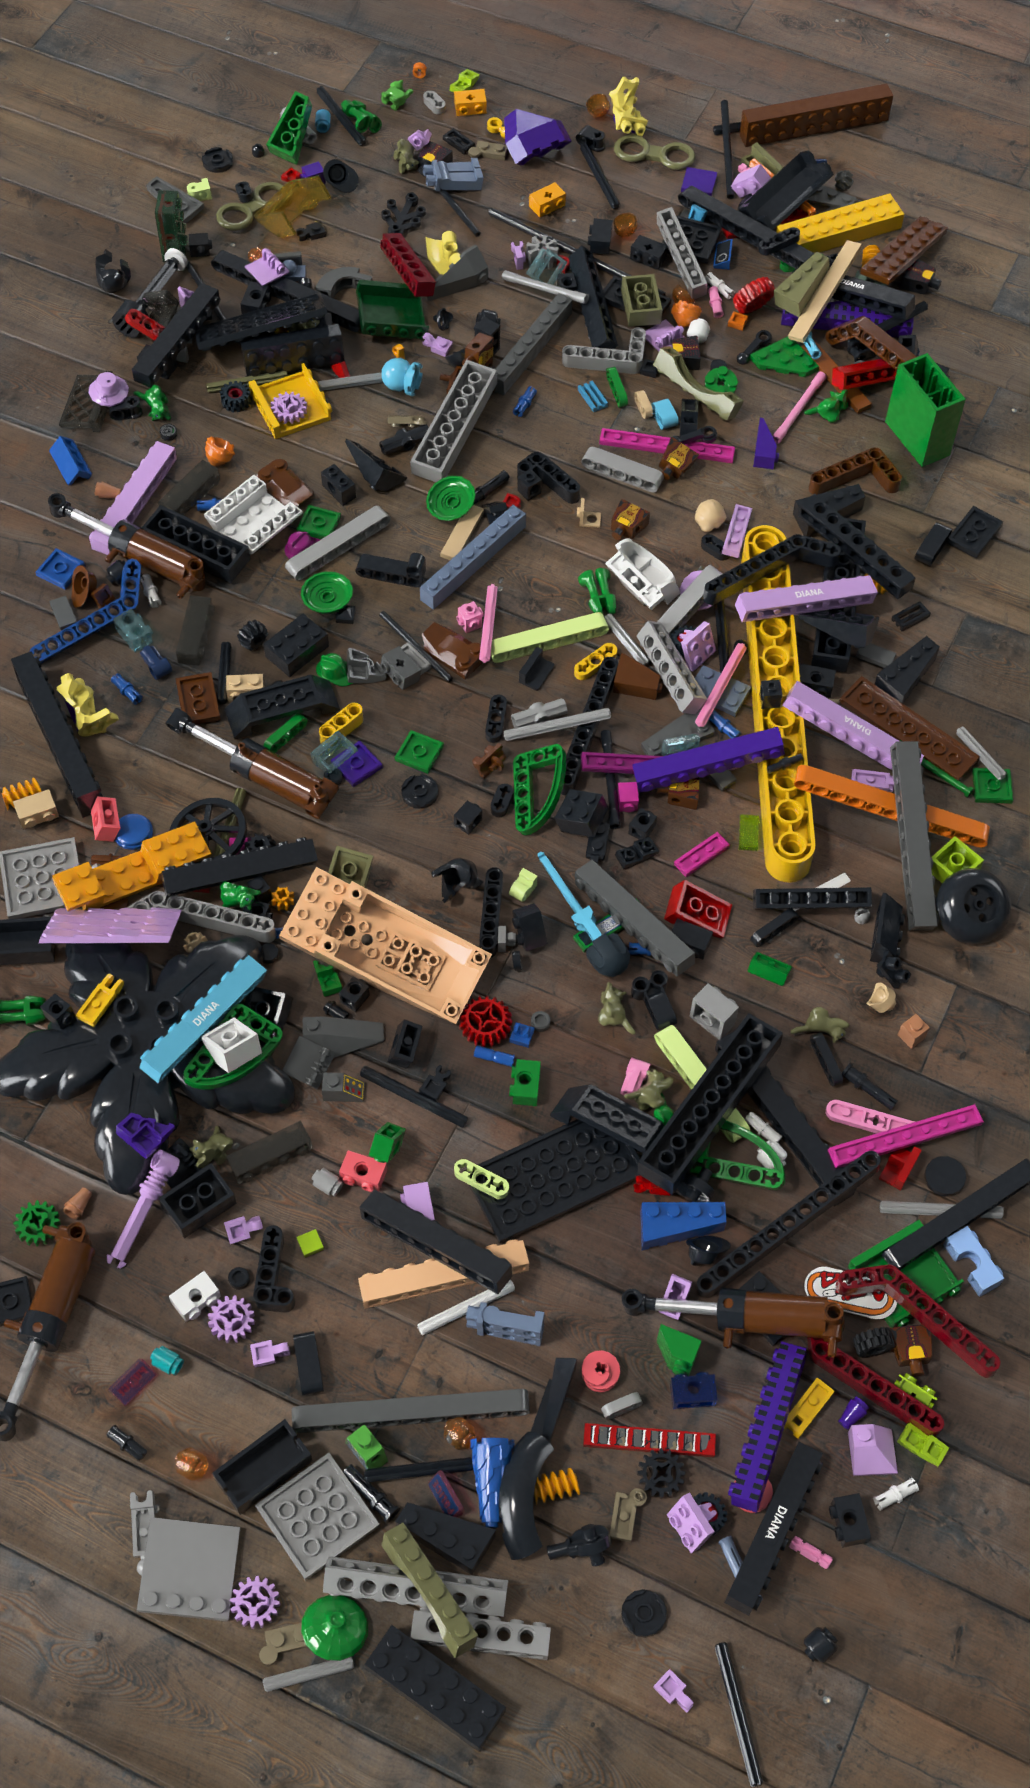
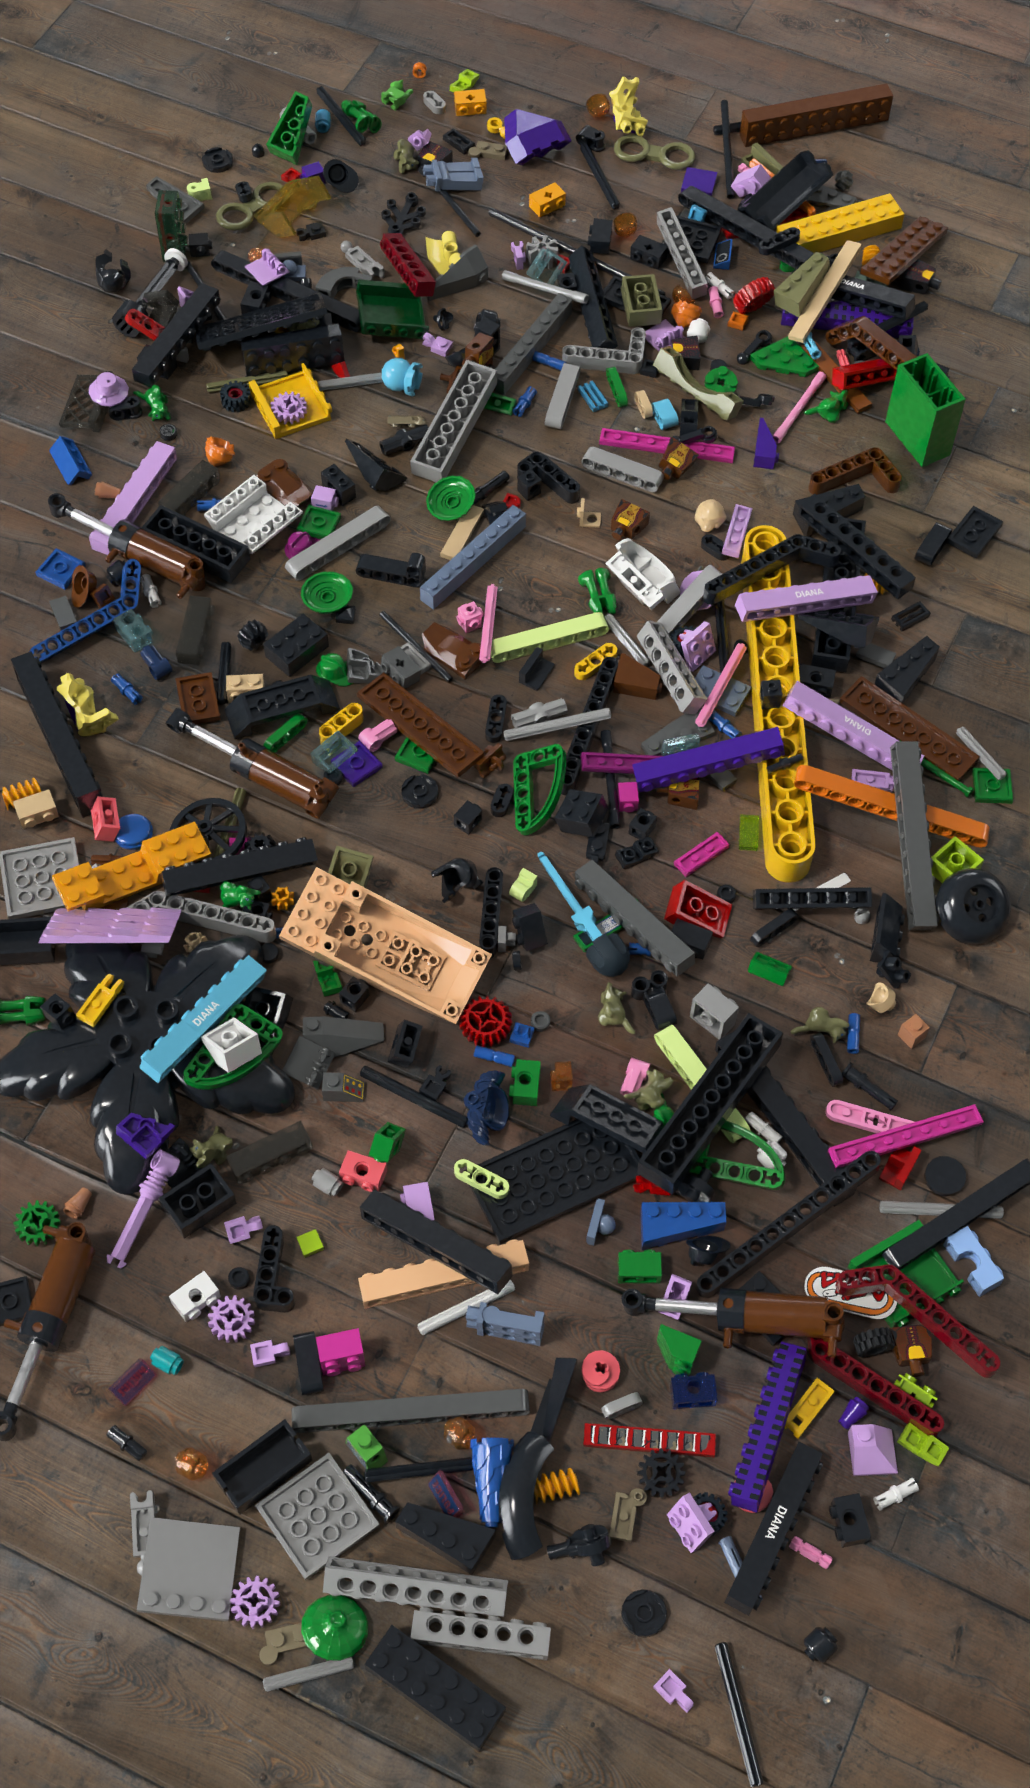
(153, 949): none -> light grey bracket
(324, 498): none -> lavender brick
(340, 1352): none -> dark pink brick
(362, 260): none -> light grey plate
(374, 737): none -> bright pink piece
(421, 725): none -> reddish brown plate
(450, 1619): olive arch -> none
(487, 1106): none -> dark blue piece
(501, 404): none -> green slope
(547, 360): none -> blue piece
(561, 1076): none -> clear orange brick
(562, 396): none -> light grey beam
(599, 1223): none -> sand blue tile
(639, 1266): none -> green brick
(727, 893): none -> black tile
(765, 399): none -> black piece
(842, 357): none -> coral axle
(853, 1036): none -> blue piece

